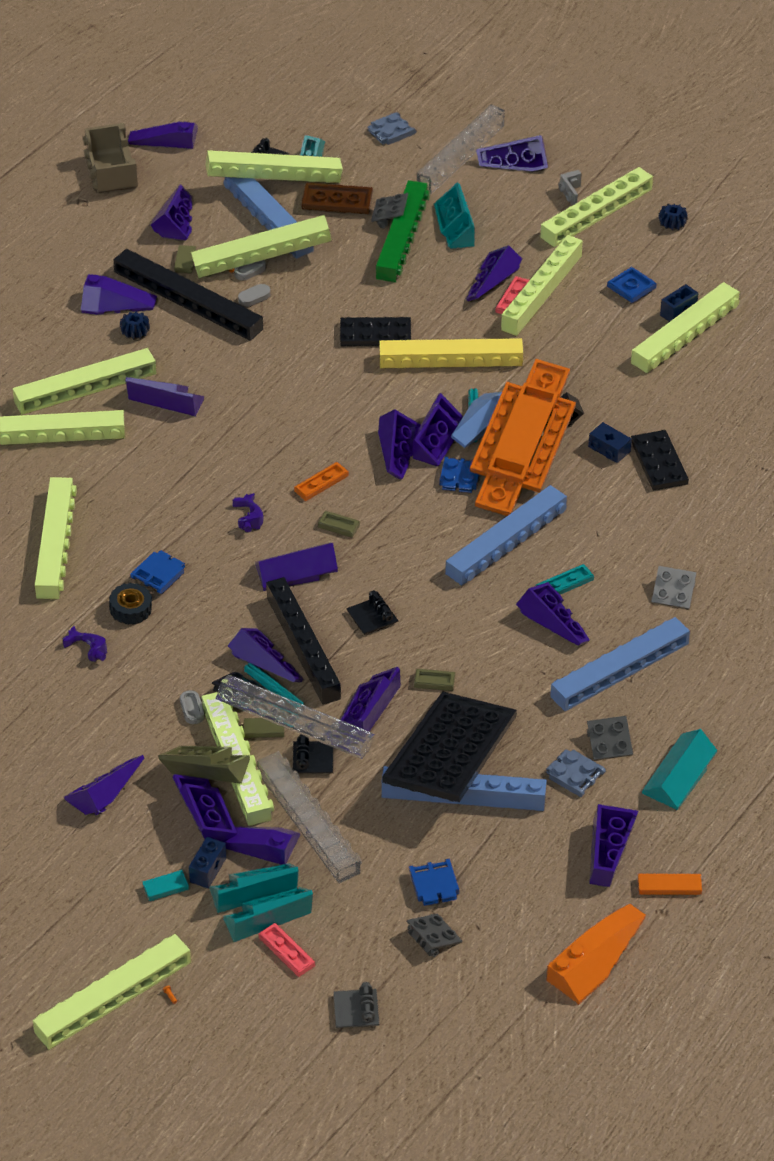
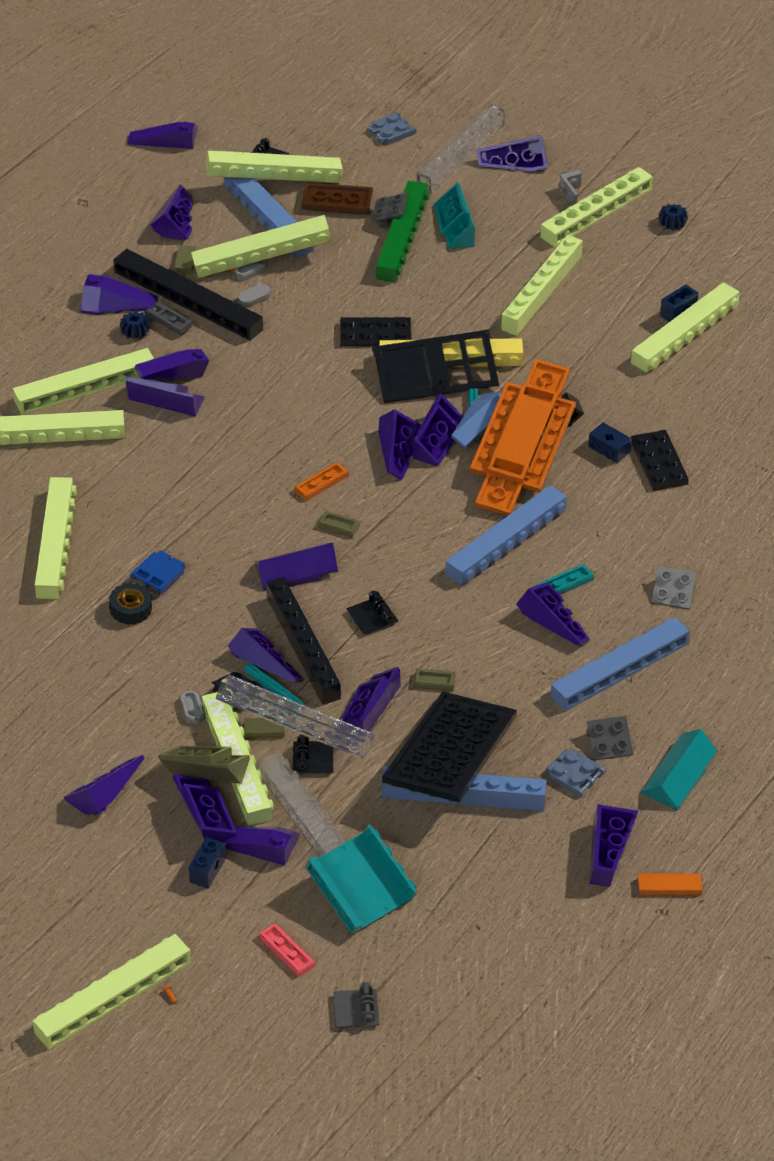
(97, 643): dark purple animal -> none
(109, 158): dark tan windscreen -> none
(165, 885): teal tile -> none
(168, 318): none -> dark grey plate
(174, 365): none -> dark purple wedge
(254, 518): dark purple animal -> none
(254, 885): teal slope -> none
(267, 910): teal slope -> none
(312, 146): teal slope -> none
(361, 880): none -> teal panel
(420, 368): none -> black door
(432, 933): dark grey hinge -> none
(434, 883): blue plate -> none
(458, 475): blue plate -> none
(494, 269): dark purple wedge -> none
(513, 290): coral tile -> none
(593, 955): orange wedge -> none
(631, 284): blue plate -> none

